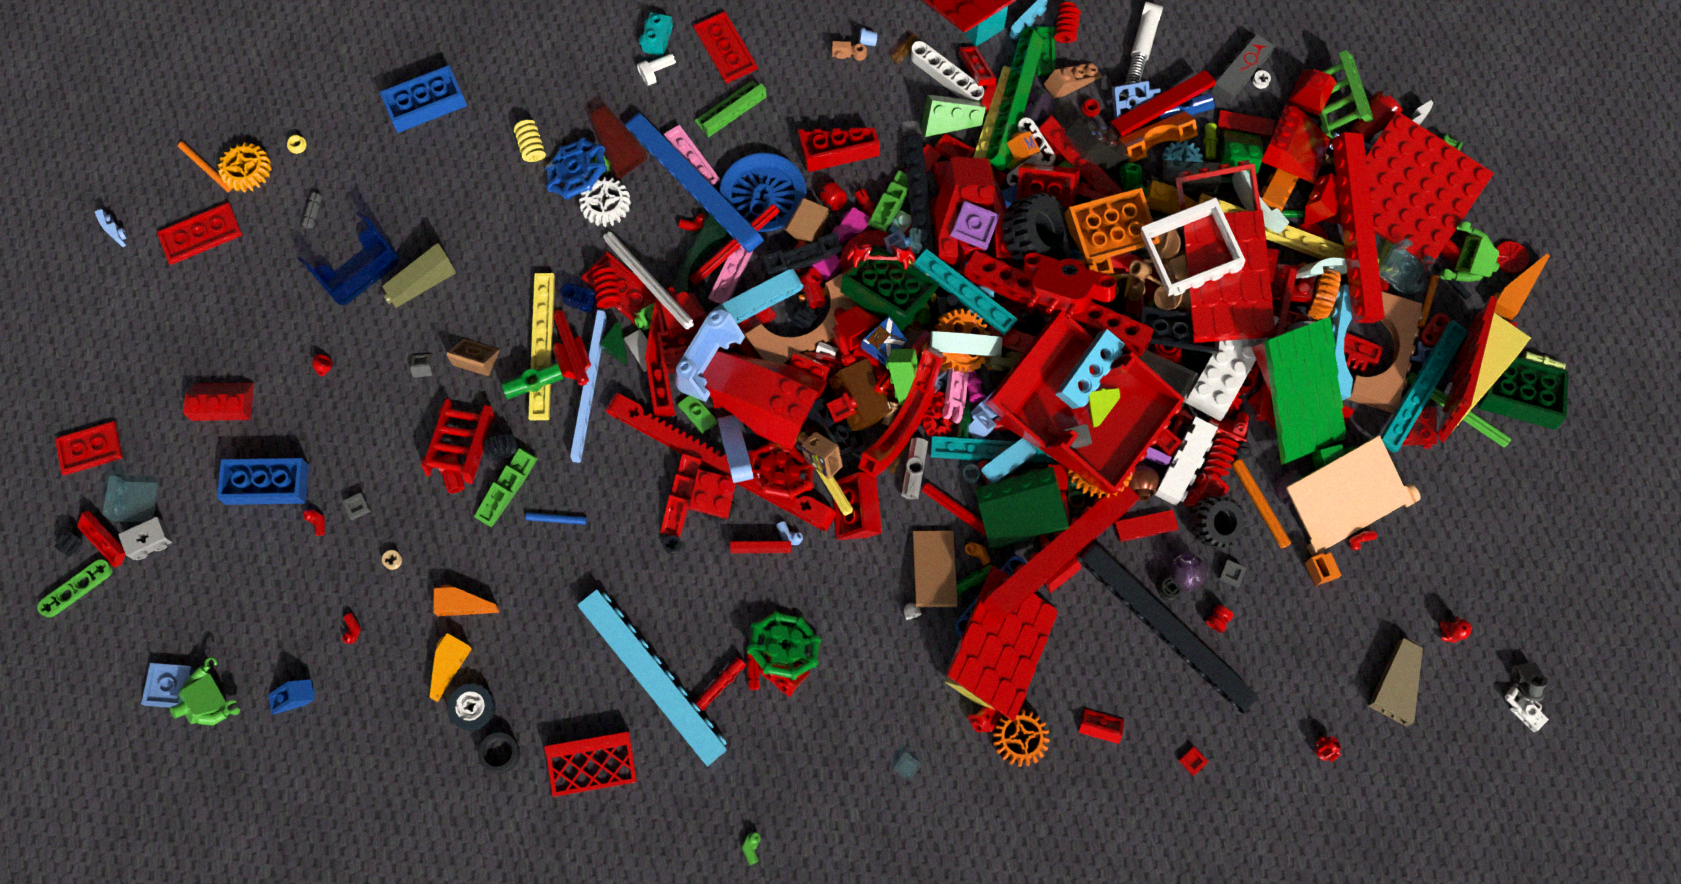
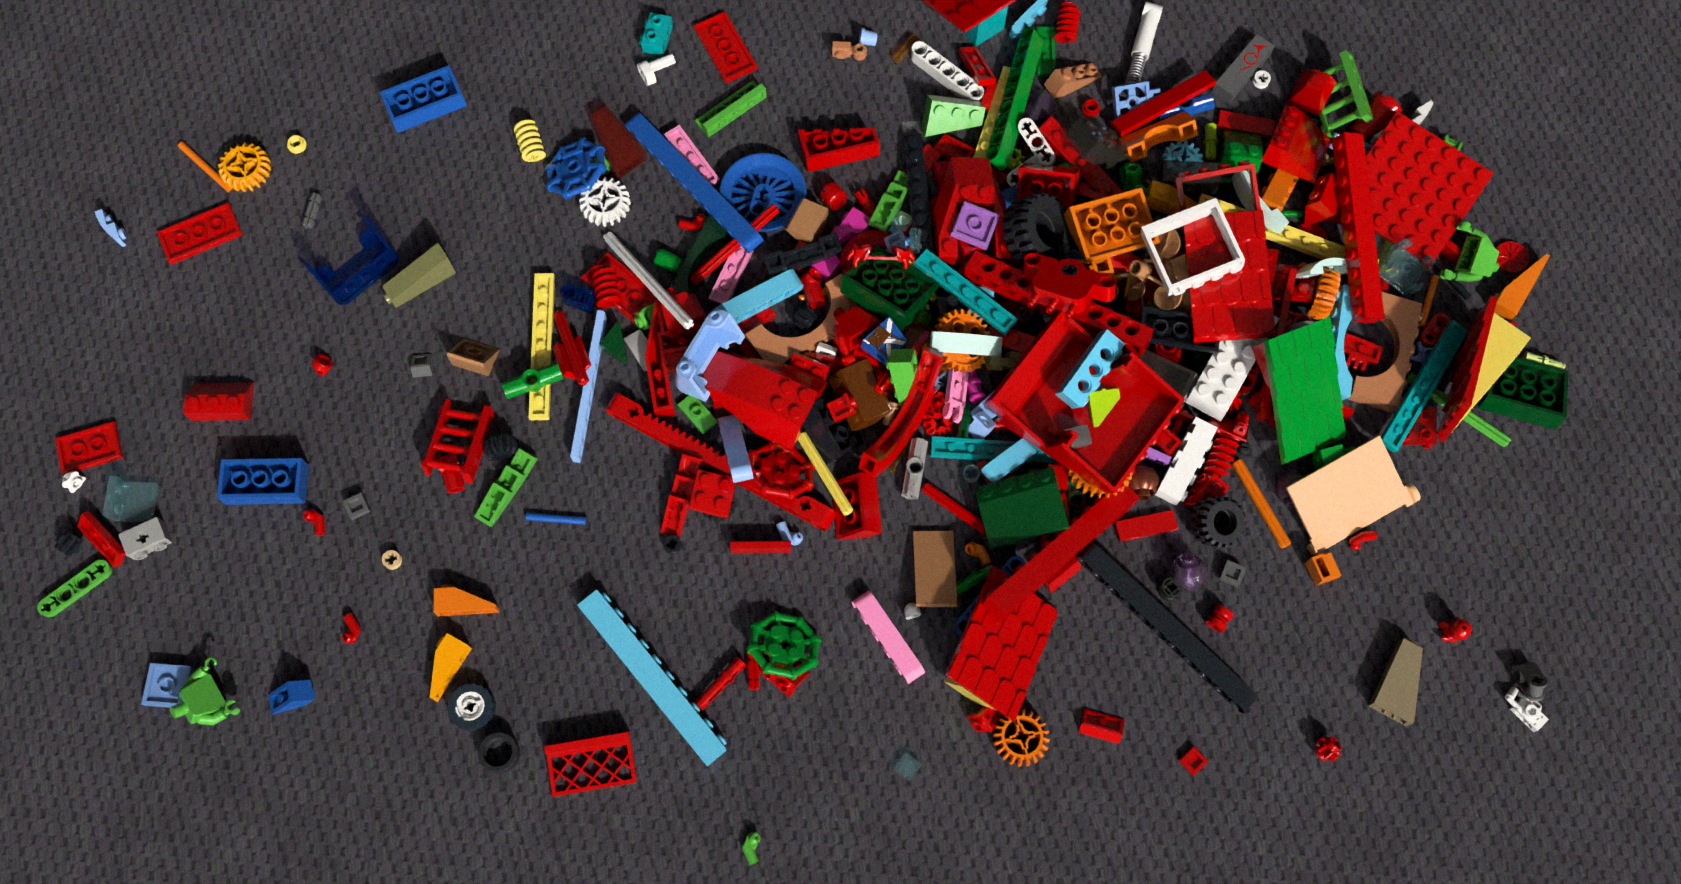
(72, 481): none -> white plate
(667, 260): none -> green piece
(821, 453): medium nougat torso -> none
(888, 635): none -> bright pink beam
(1023, 146): orange brick -> none

